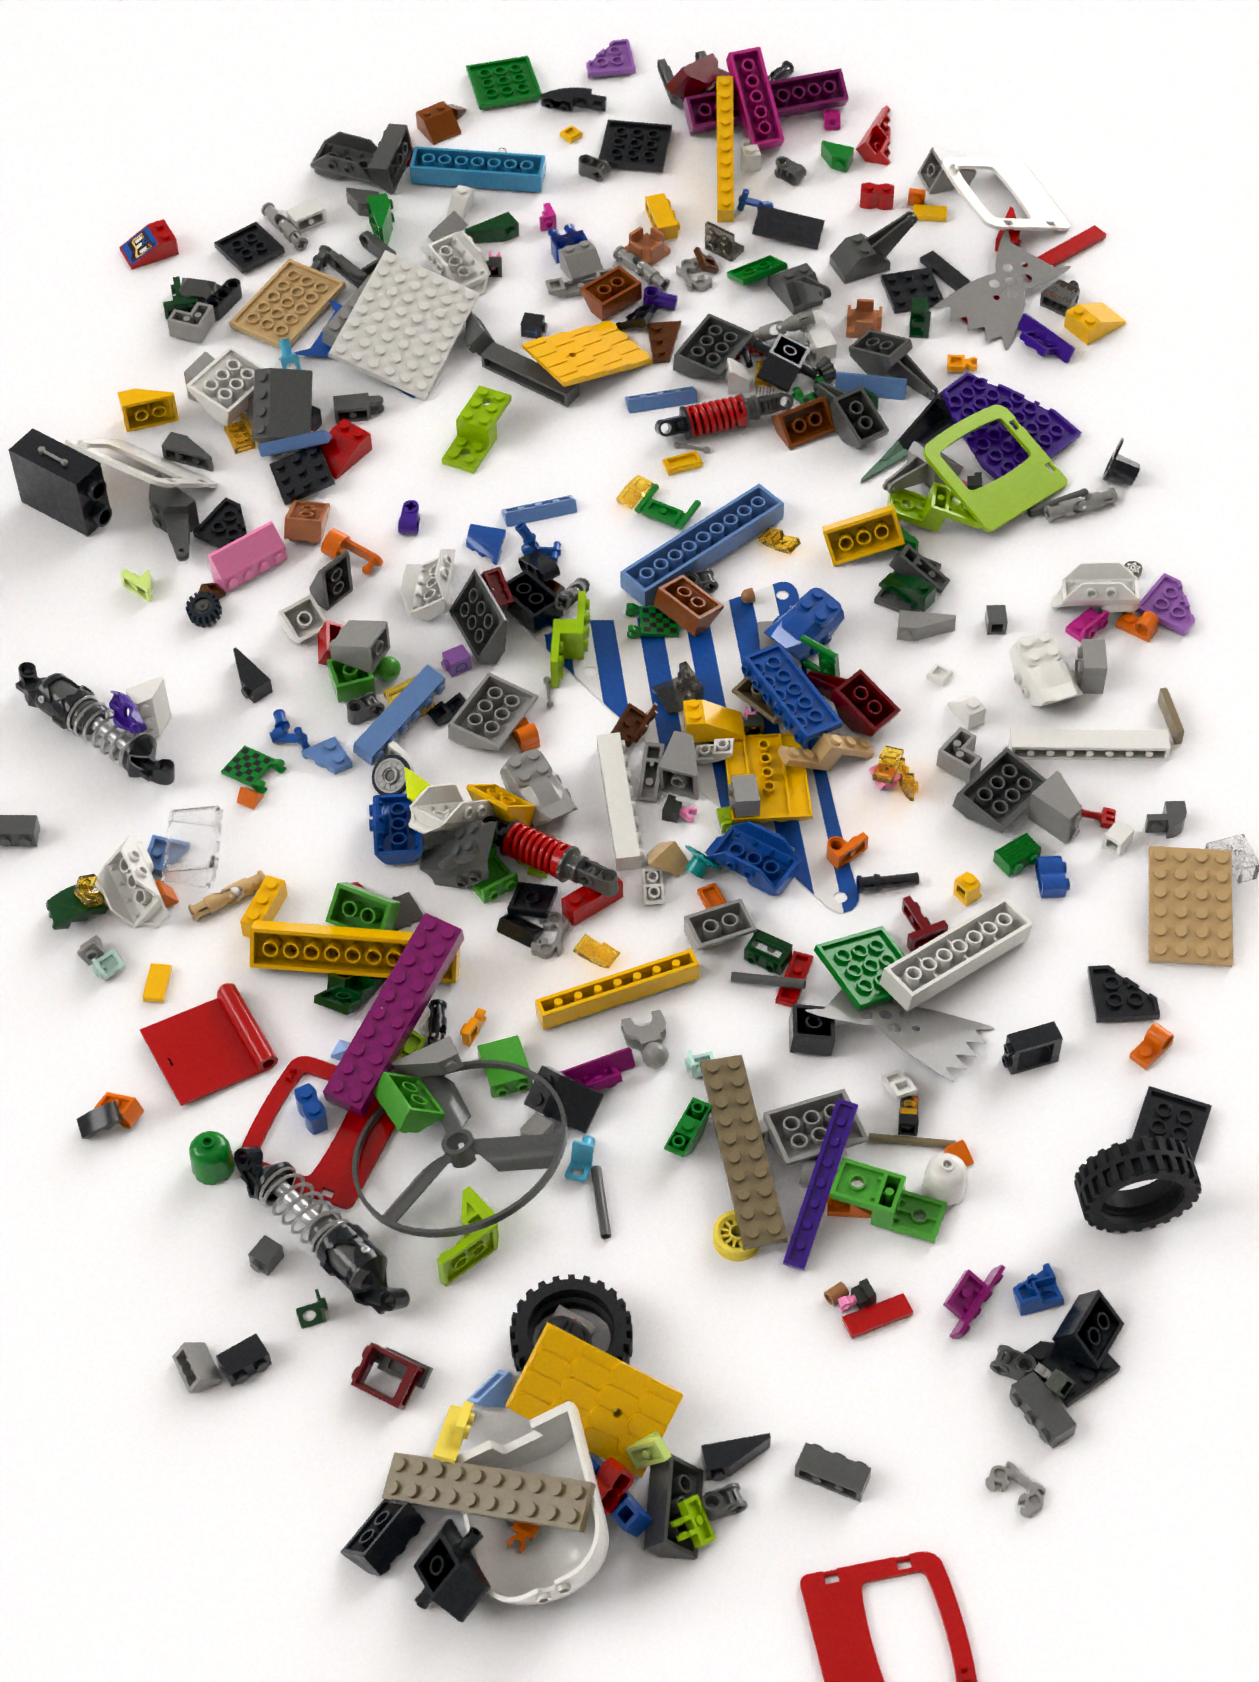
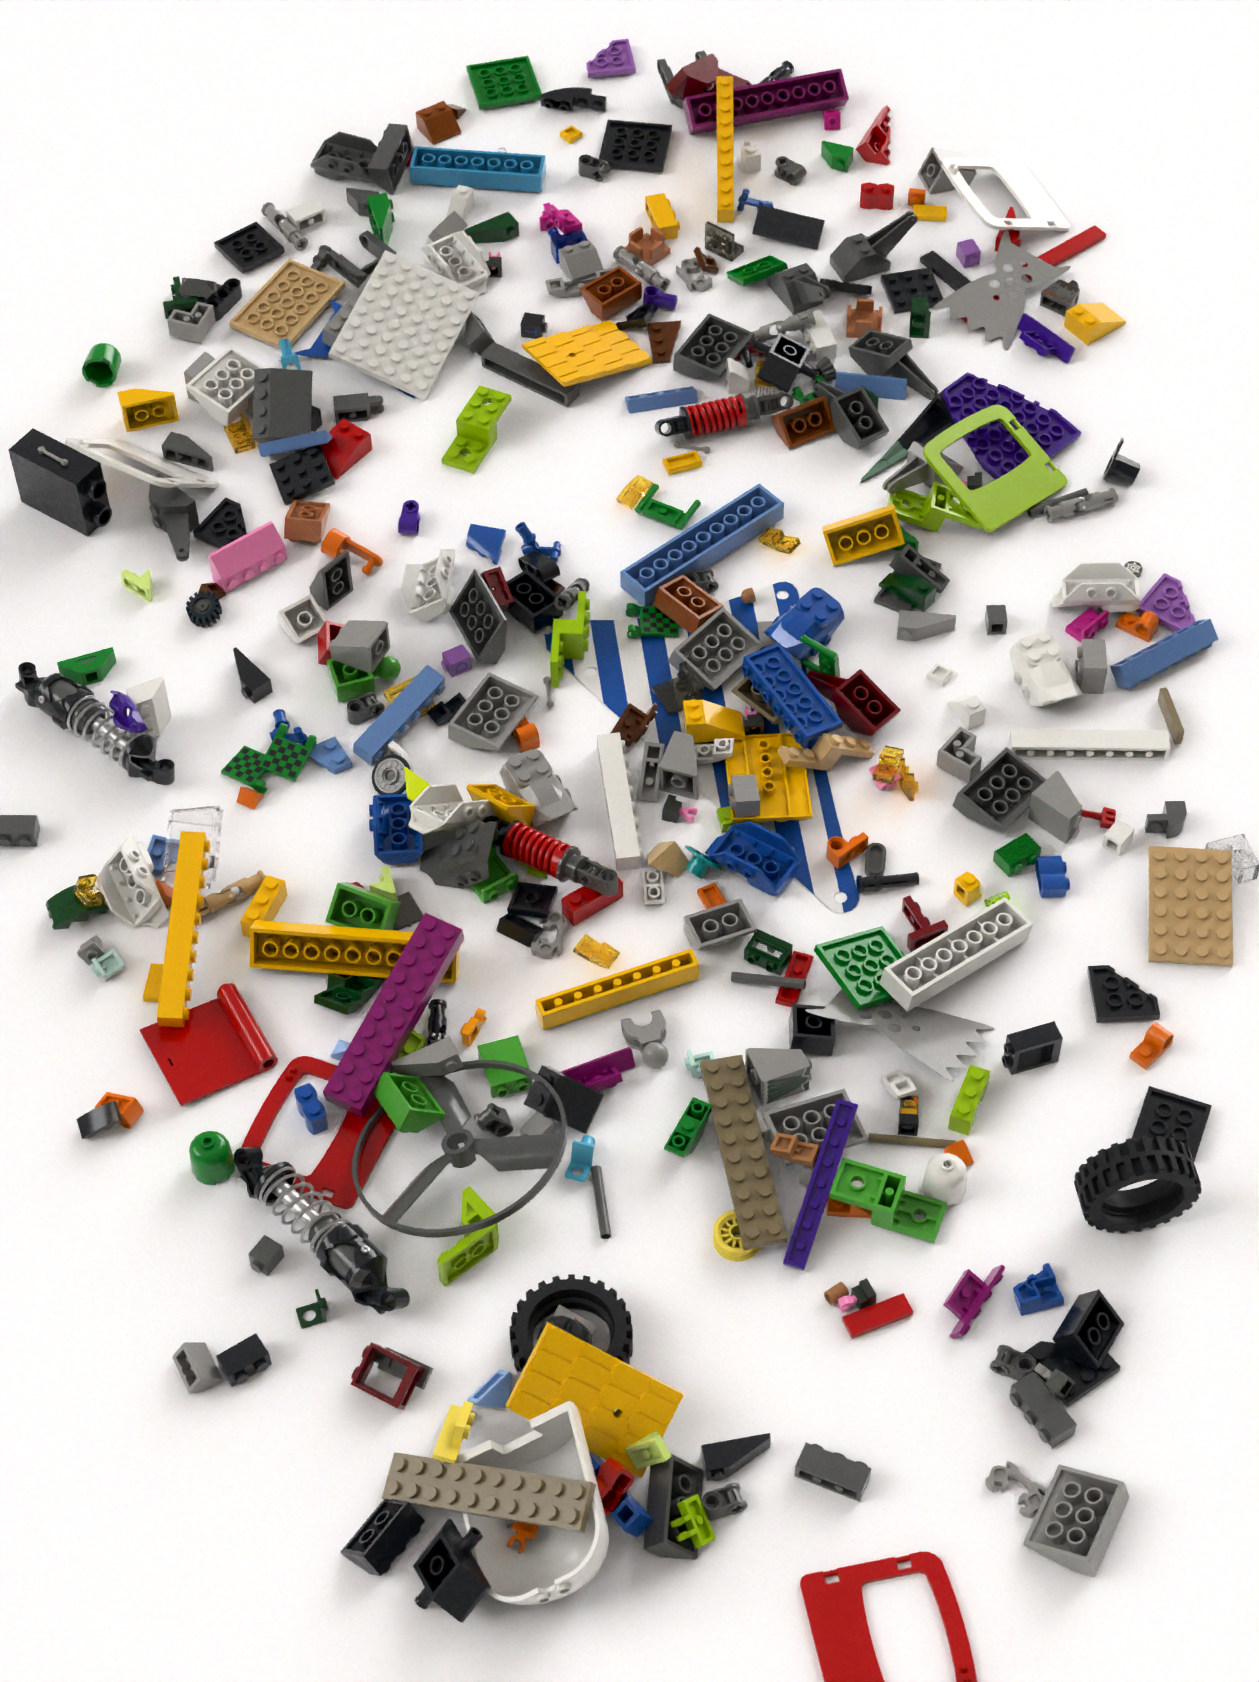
(88, 667): none -> green slope
(102, 365): none -> green cylinder
(150, 245): red slope -> none
(182, 929): none -> yellow brick
(287, 757): none -> green flag
(386, 885): none -> yellowish green slope
(494, 1120): none -> dark grey piece
(539, 510): medium blue slope -> none
(564, 220): none -> dark pink bracket
(716, 649): none -> light grey slope
(755, 98): dark pink brick -> none
(777, 1072): none -> light grey slope
(793, 1150): none -> medium nougat slope
(847, 287): none -> black beam
(875, 859): none -> dark grey tile
(958, 363): light orange plate -> none
(968, 253): none -> medium lavender brick
(968, 1099): none -> lime arch
(993, 899): none -> clear neon green tile
(1077, 1519): none -> light grey slope
(1164, 653): none -> medium blue brick

